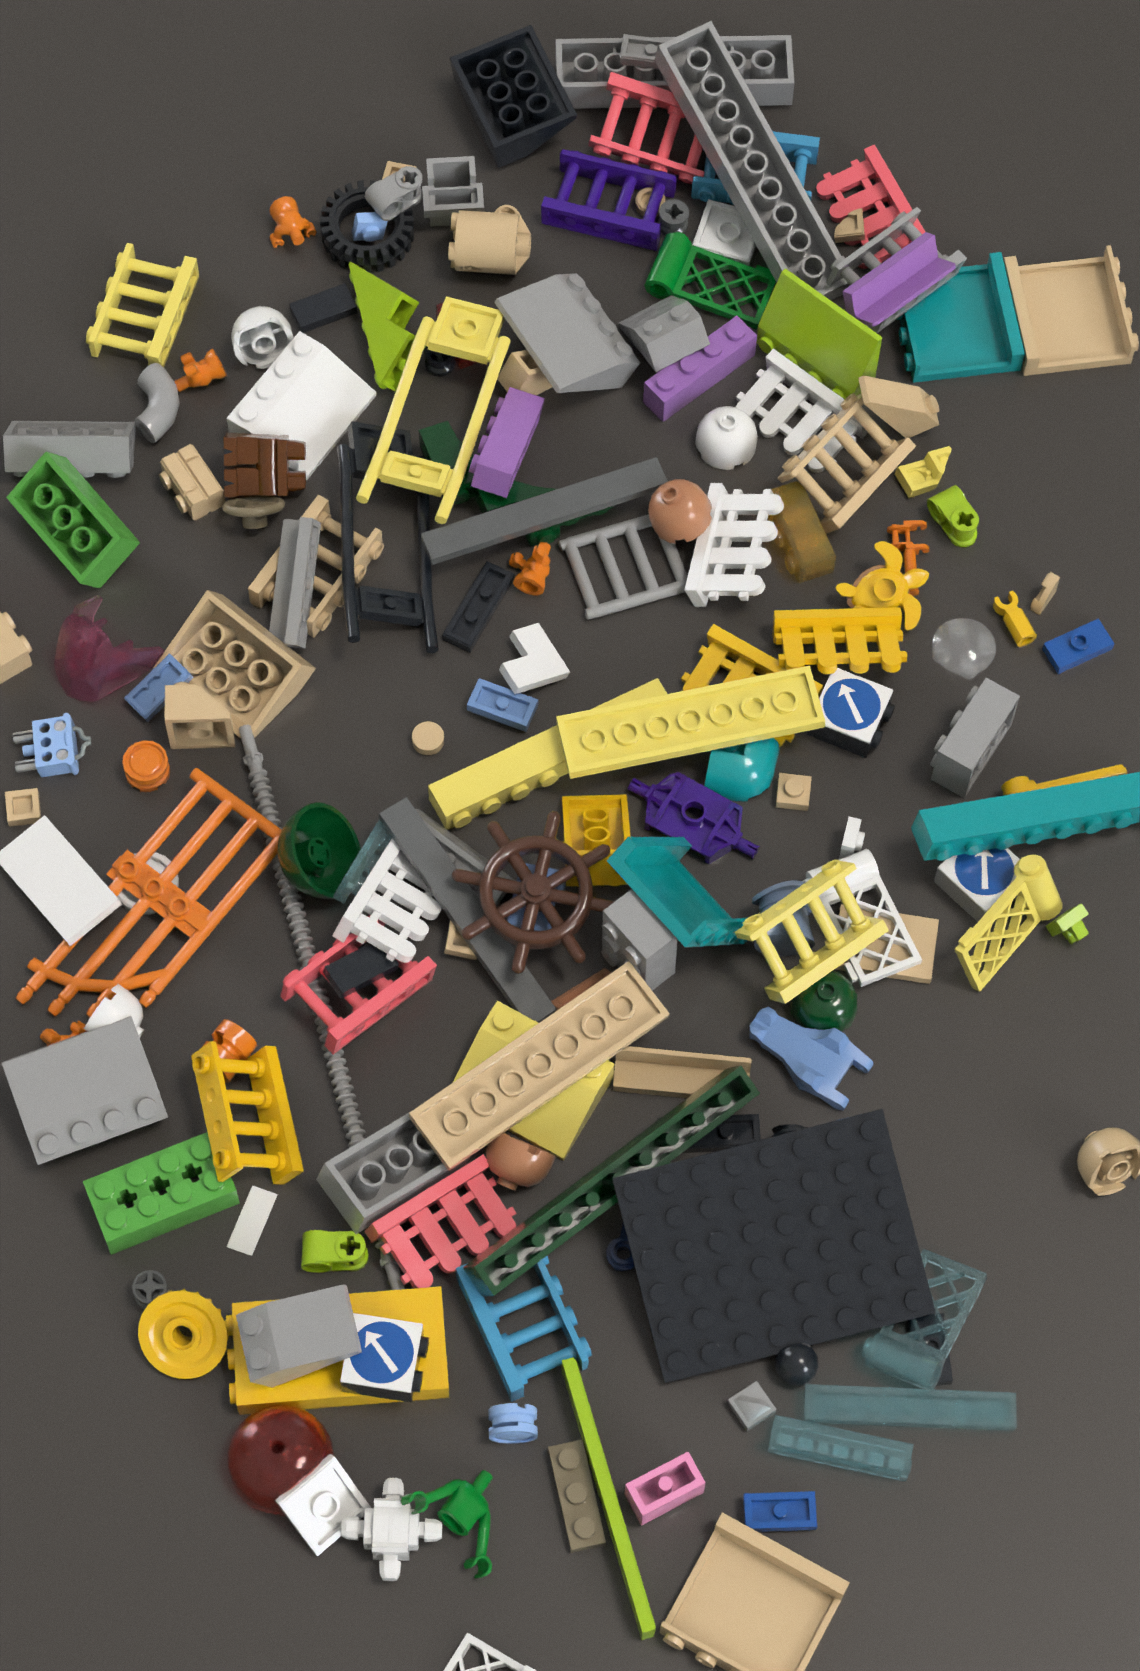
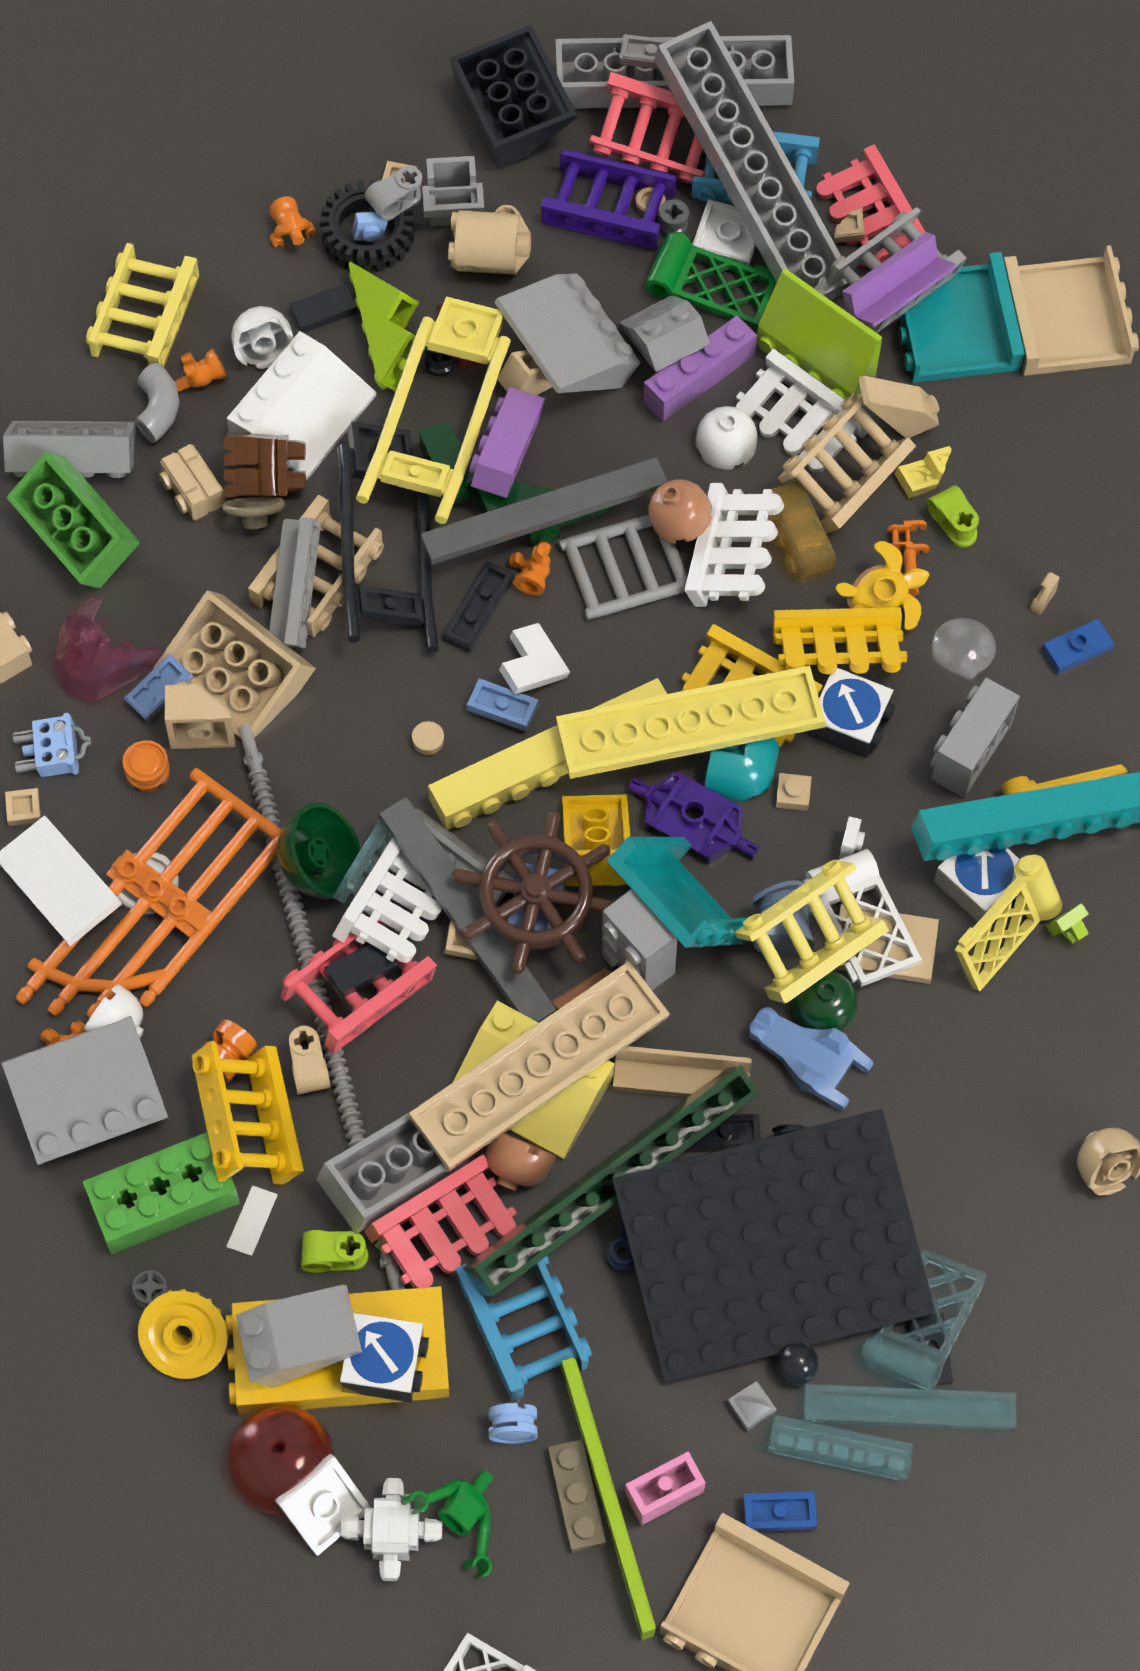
(308, 1065): none -> tan piece
(1015, 620): yellow bar -> none

